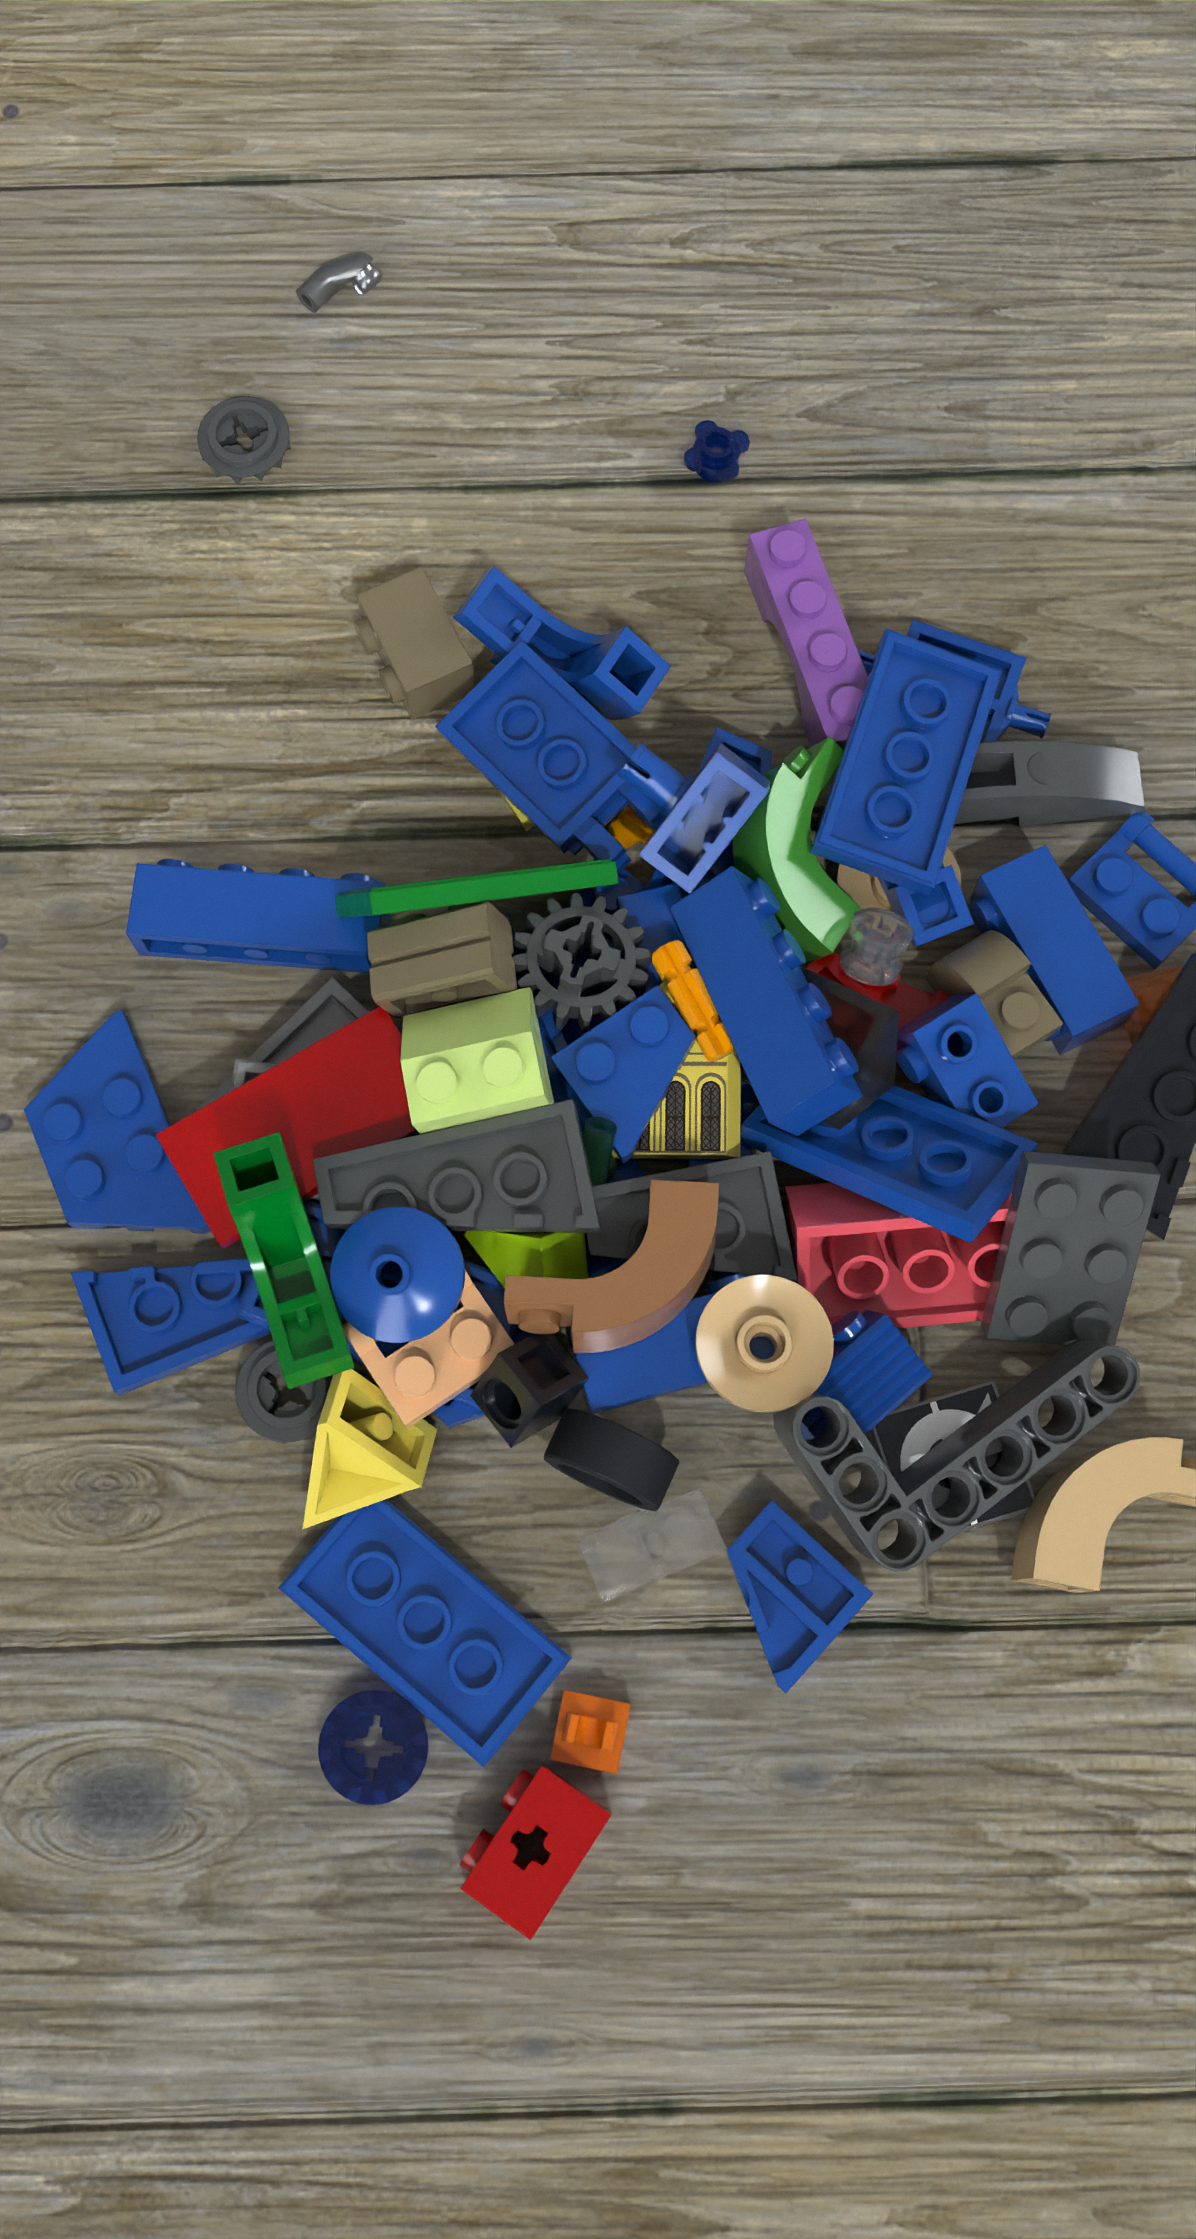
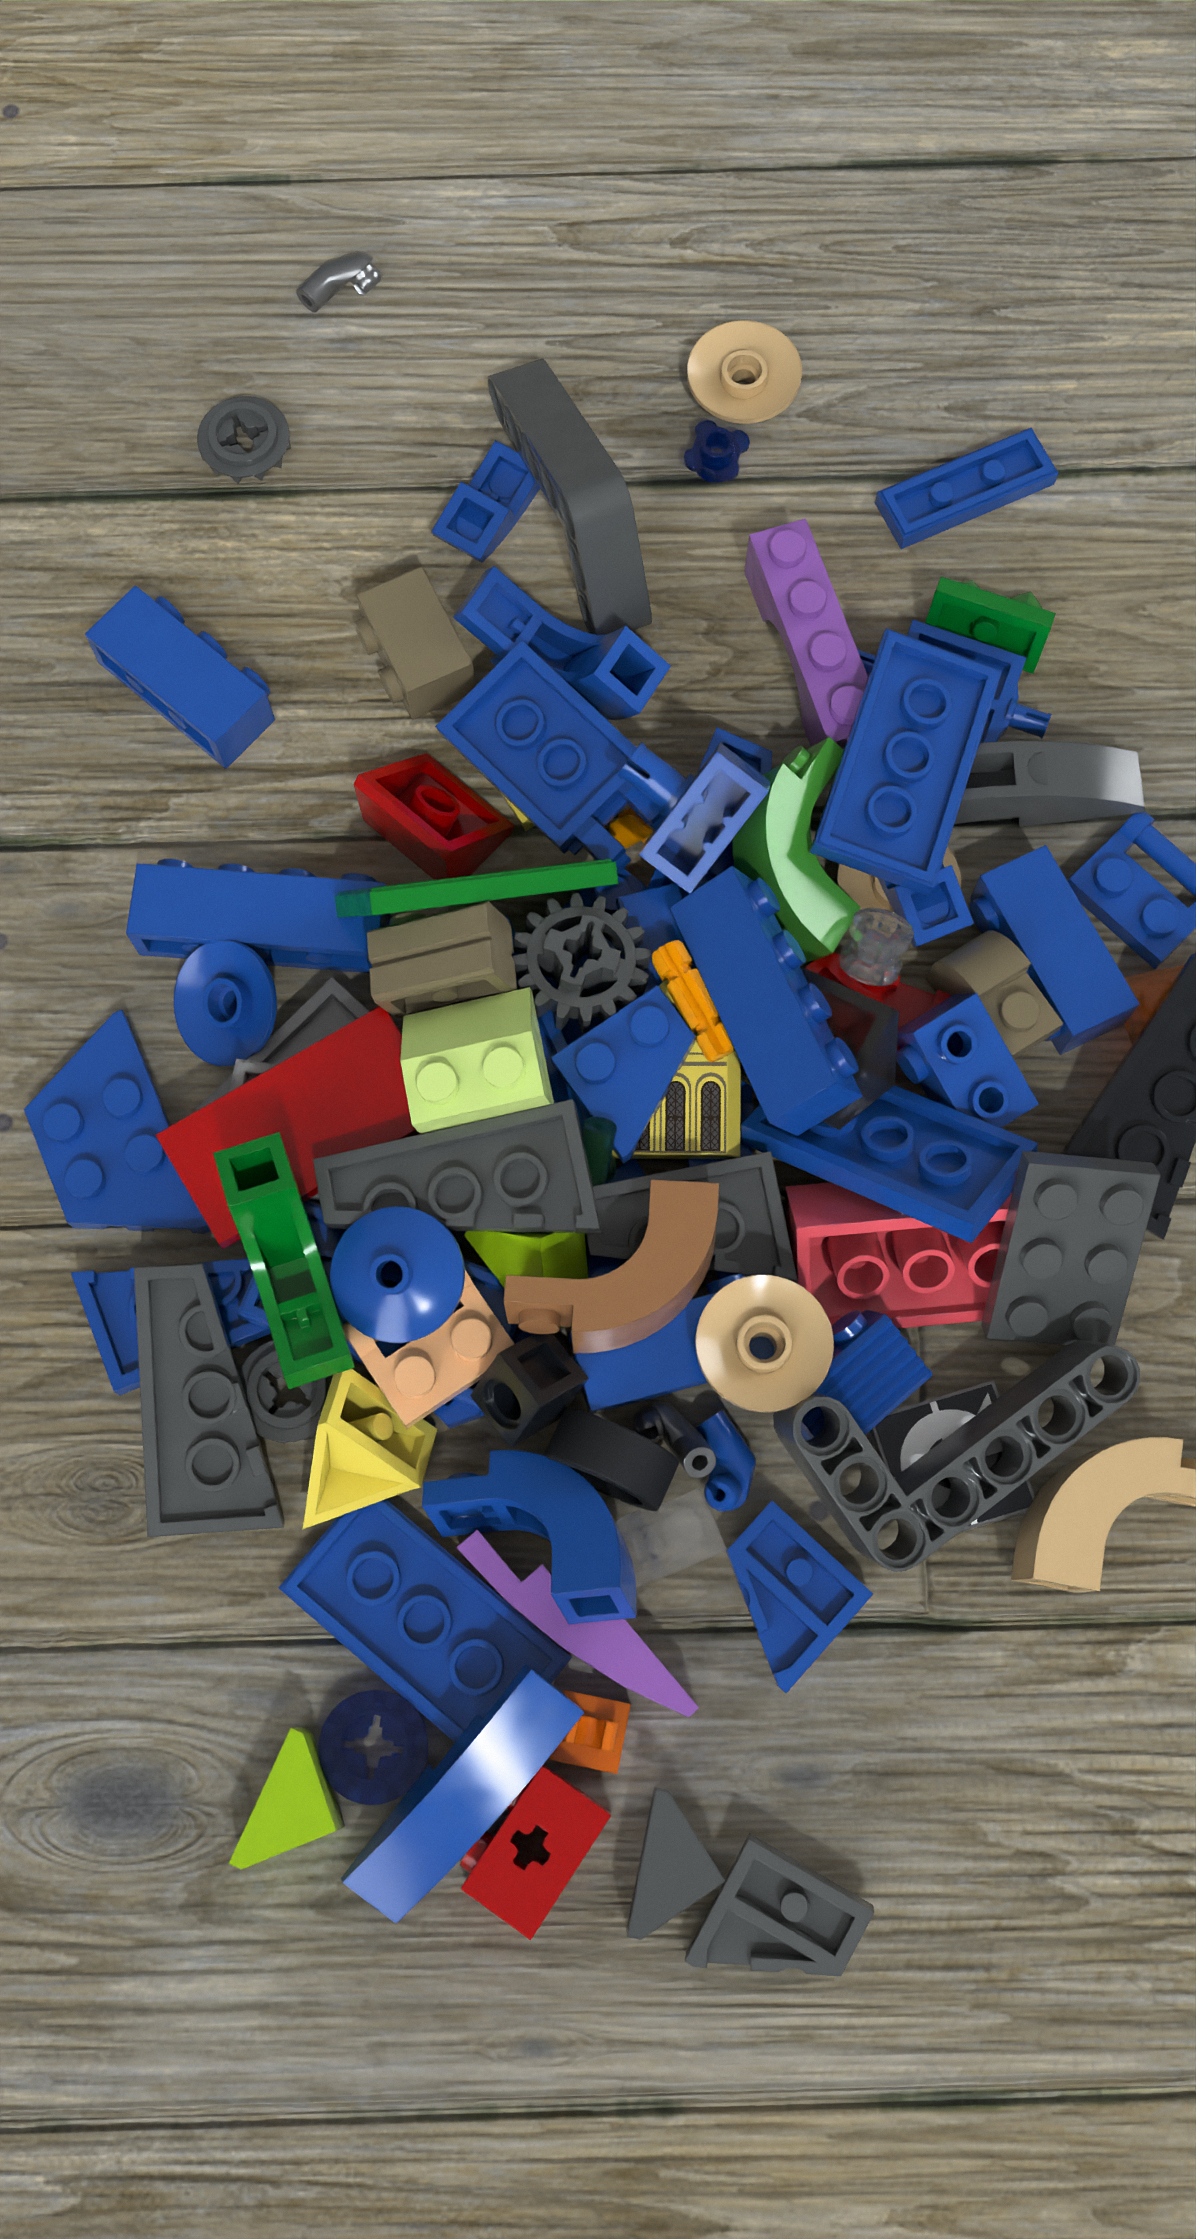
(182, 675): none -> blue brick
(196, 1423): none -> dark grey wing
(207, 1007): none -> blue dish
(292, 1806): none -> lime slope
(430, 816): none -> red slope
(462, 1795): none -> slope
(489, 506): none -> blue slope
(537, 1495): none -> blue arch
(582, 490): none -> dark grey beam
(605, 1645): none -> medium lavender slope
(671, 1868): none -> dark grey slope
(679, 1435): none -> flat silver arm
(734, 1467): none -> blue arm
(744, 353): none -> tan dish
(779, 1917): none -> dark grey wing
(966, 488): none -> blue tile
(1003, 622): none -> green tile

